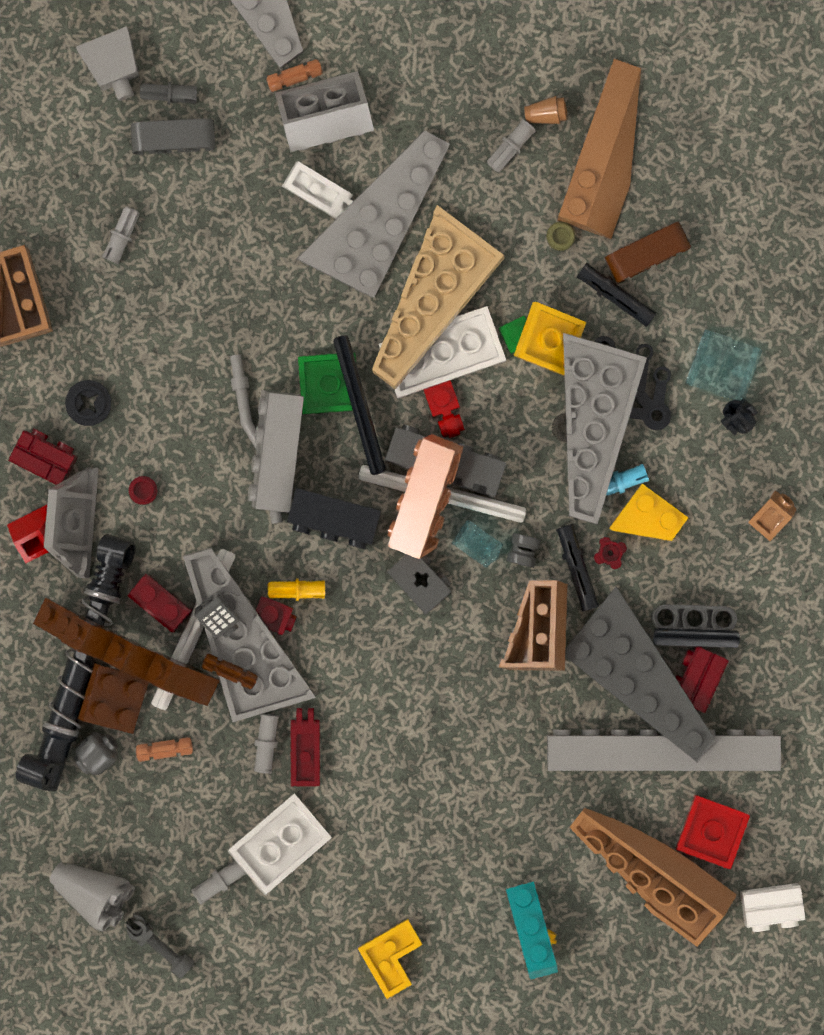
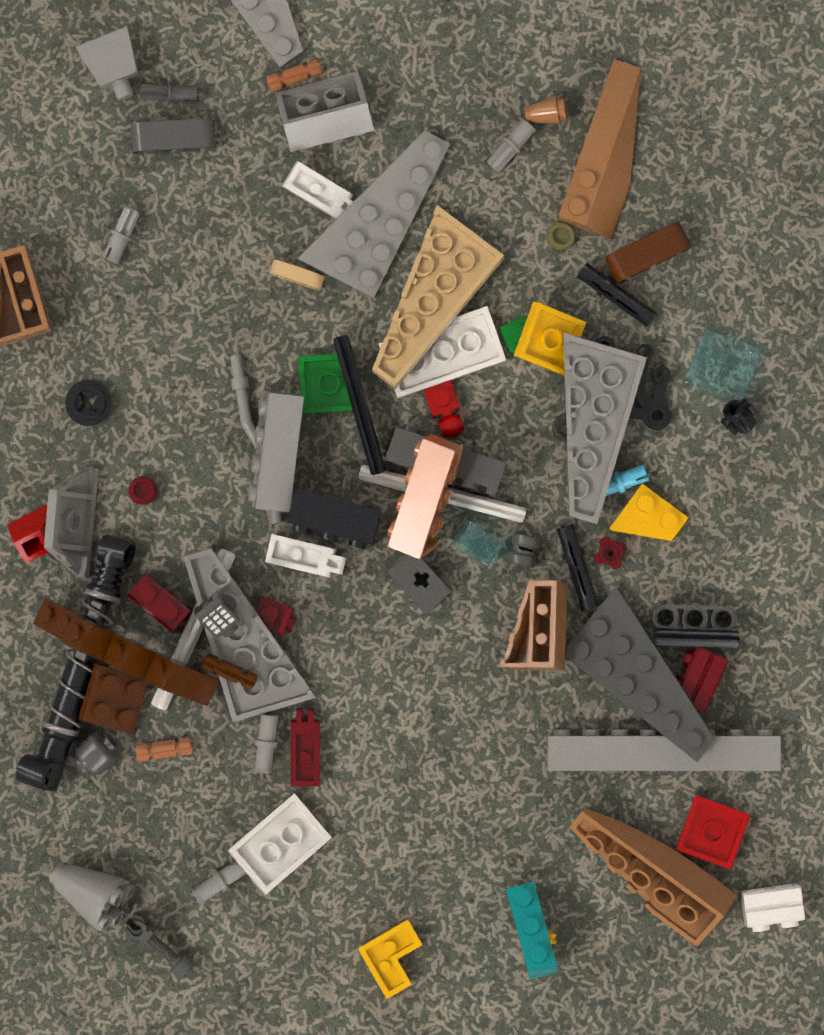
(42, 457): dark red brick -> none
(296, 275): none -> tan beam
(296, 589): yellow axle -> none
(304, 556): none -> white hinge
(773, 515): medium nougat bracket -> none

